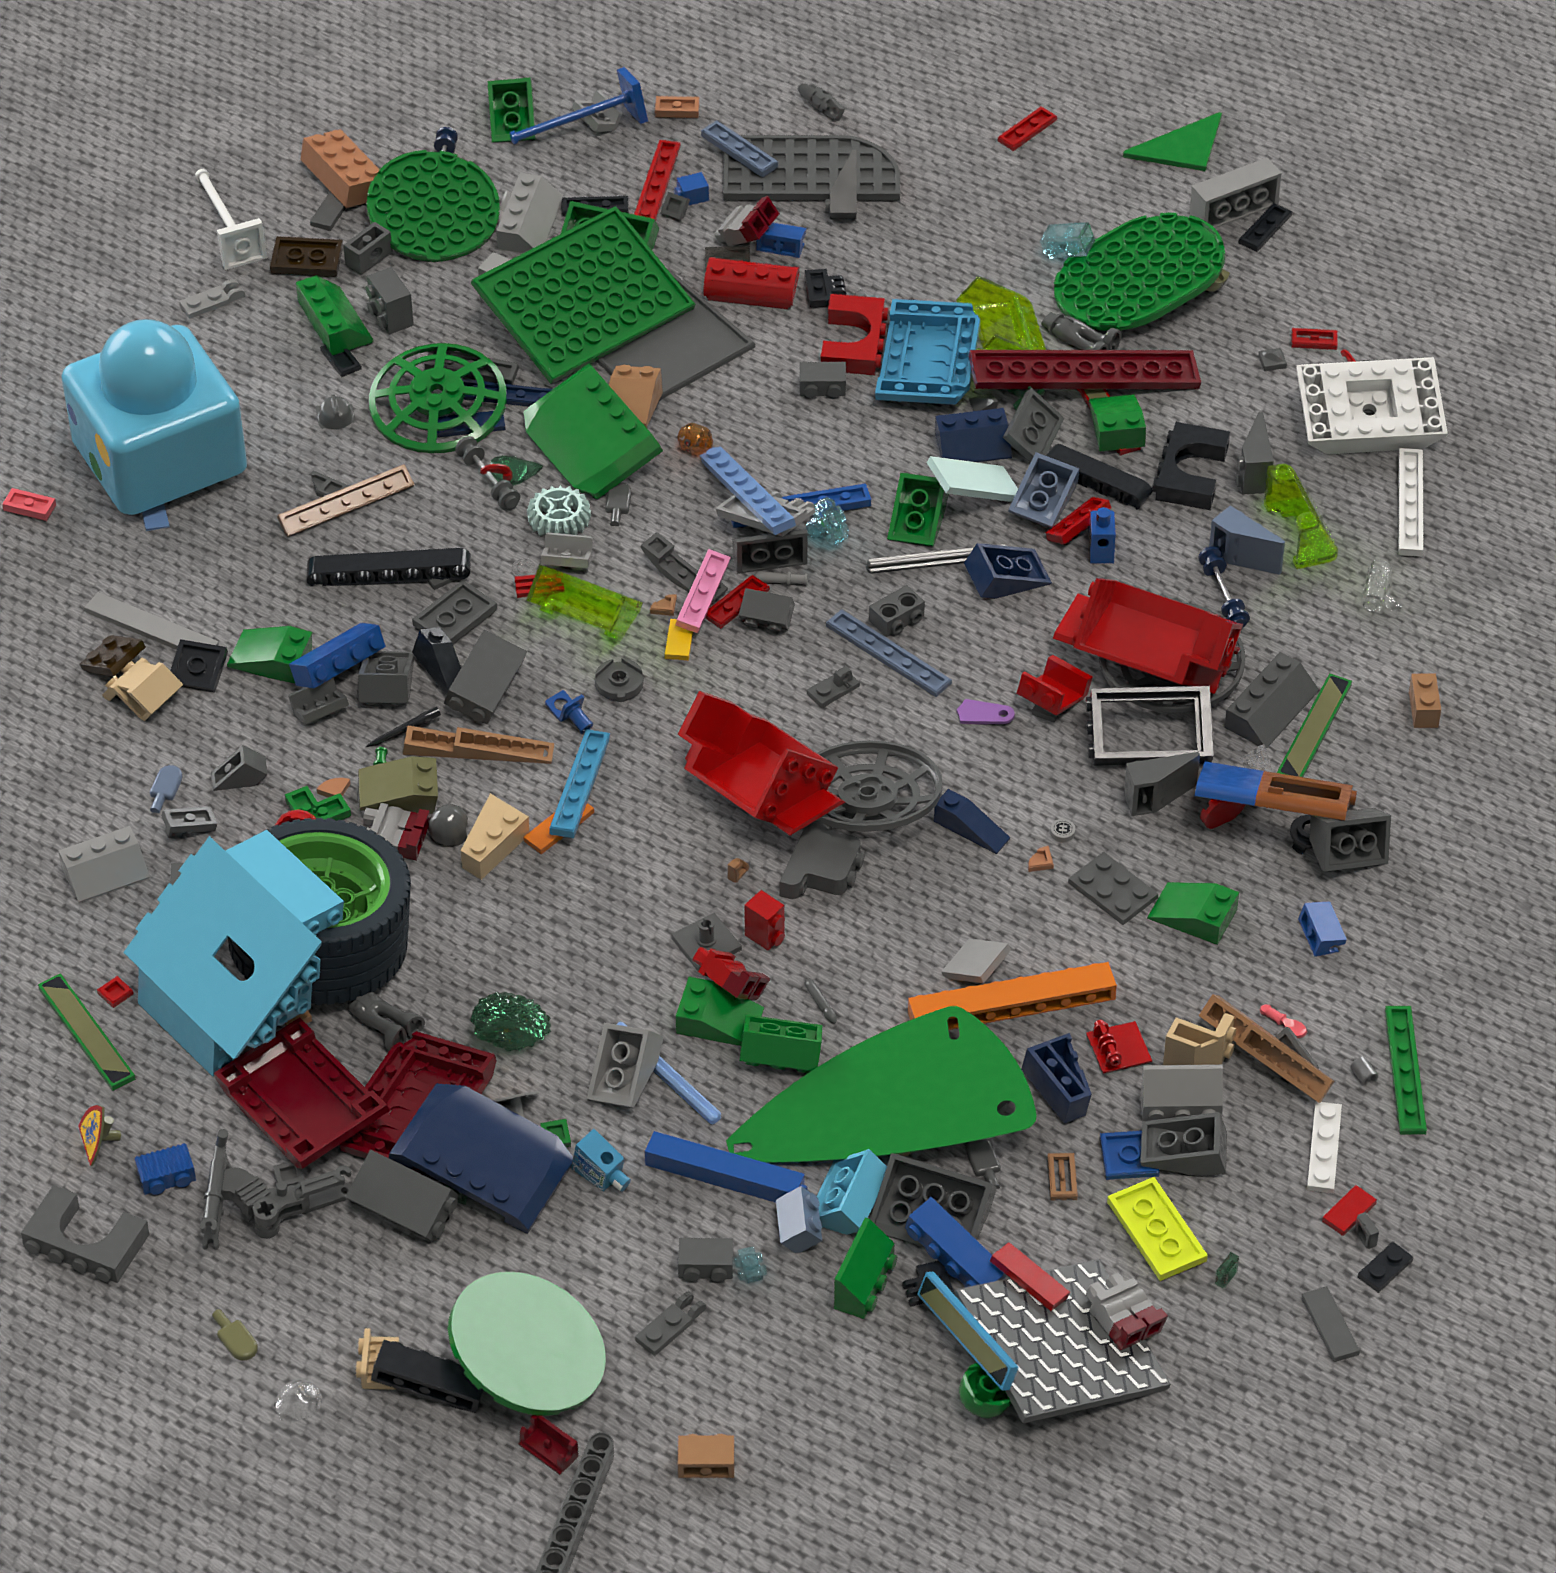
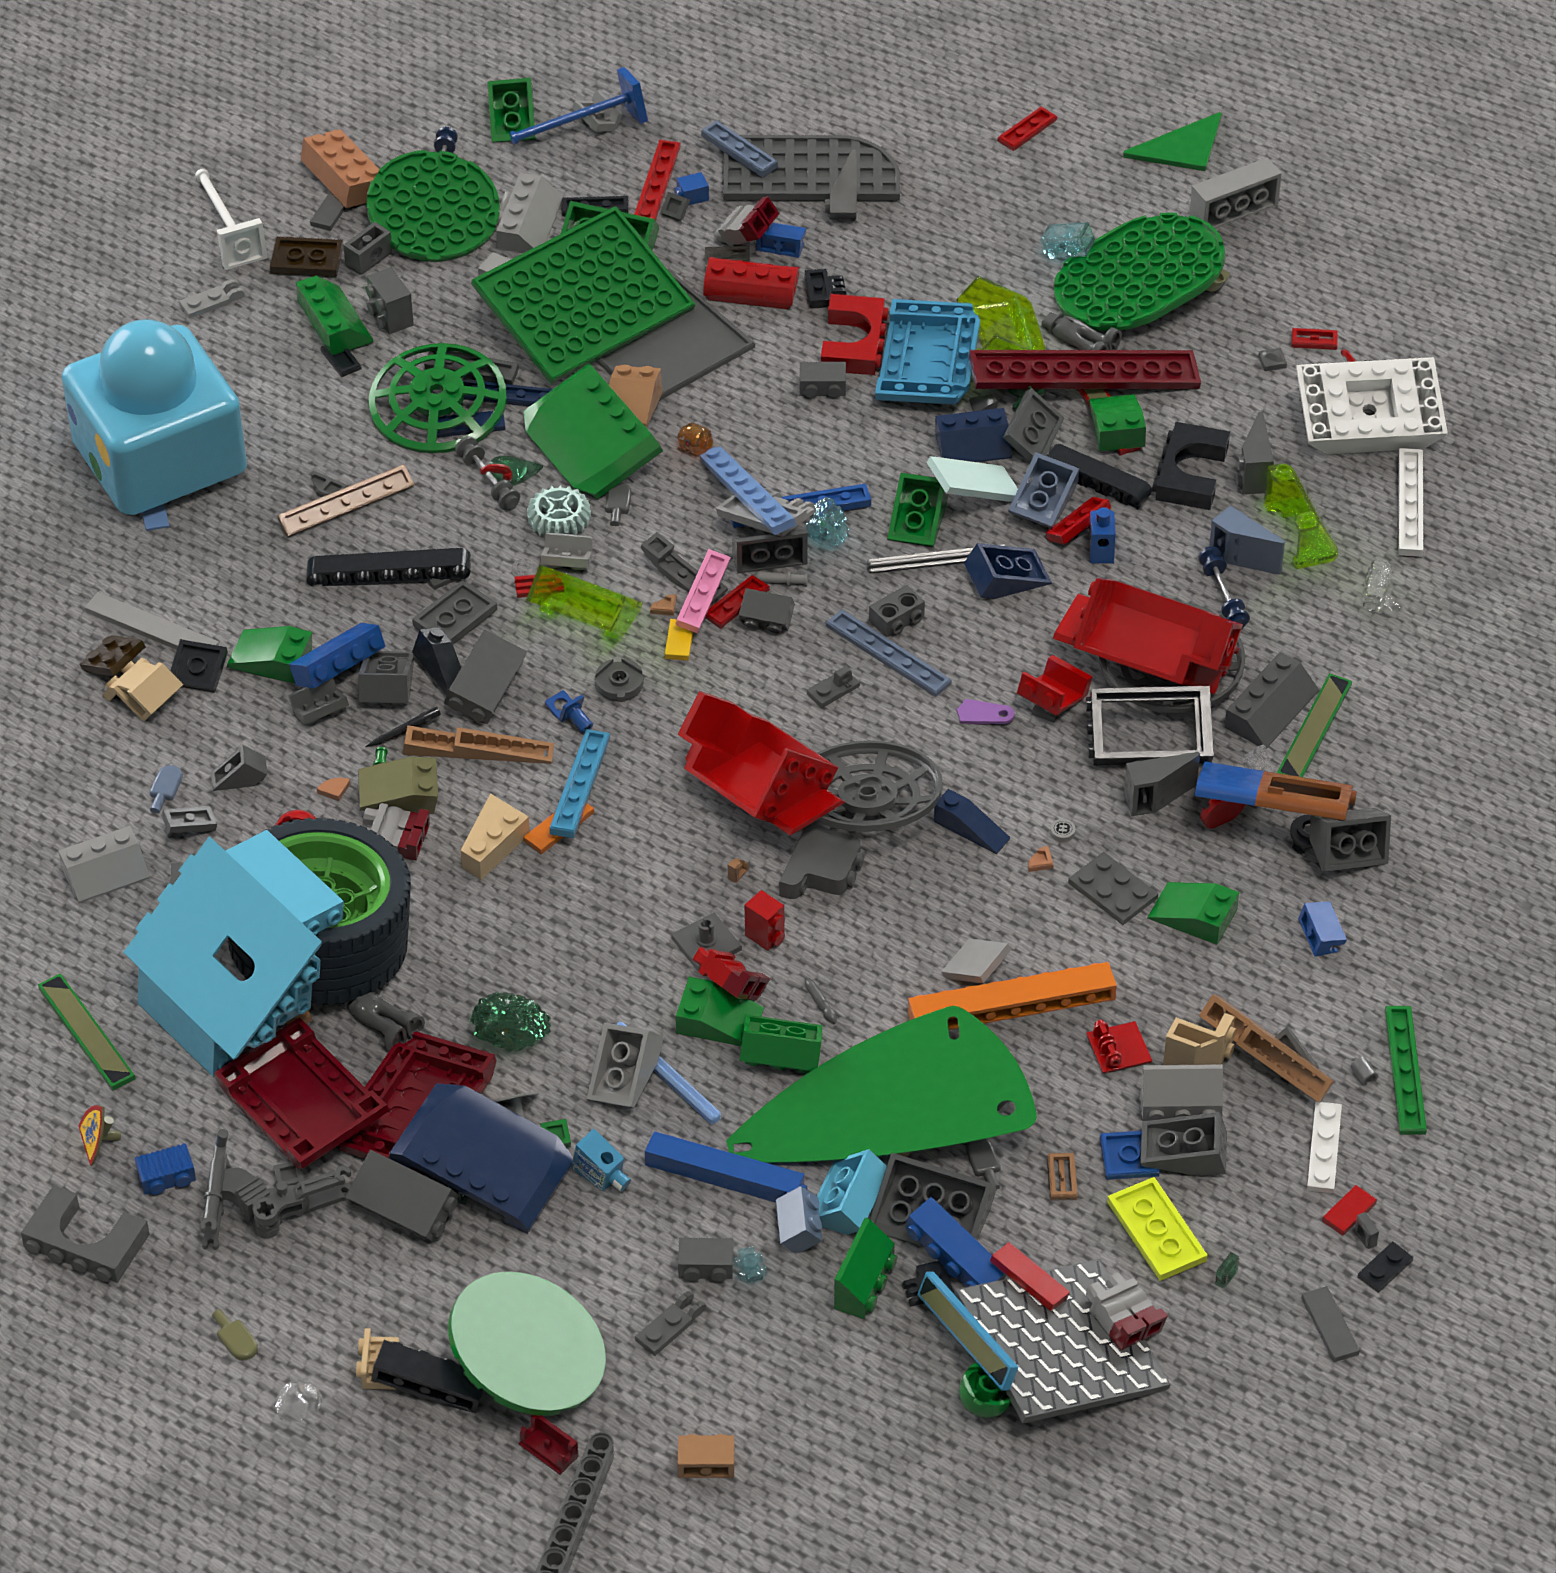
(29, 504): coral plate -> none
(115, 991): red tile -> none
(332, 807): green plate -> none
(335, 413): dark grey piece -> none
(448, 825): dark grey hair -> none
(677, 107): nougat plate -> none
(821, 100): dark grey hinge -> none
(1058, 1077): dark blue wedge -> none
(1265, 227): black tile -> none
(1296, 1026): coral piece -> none
(1425, 700): medium nougat piece -> none

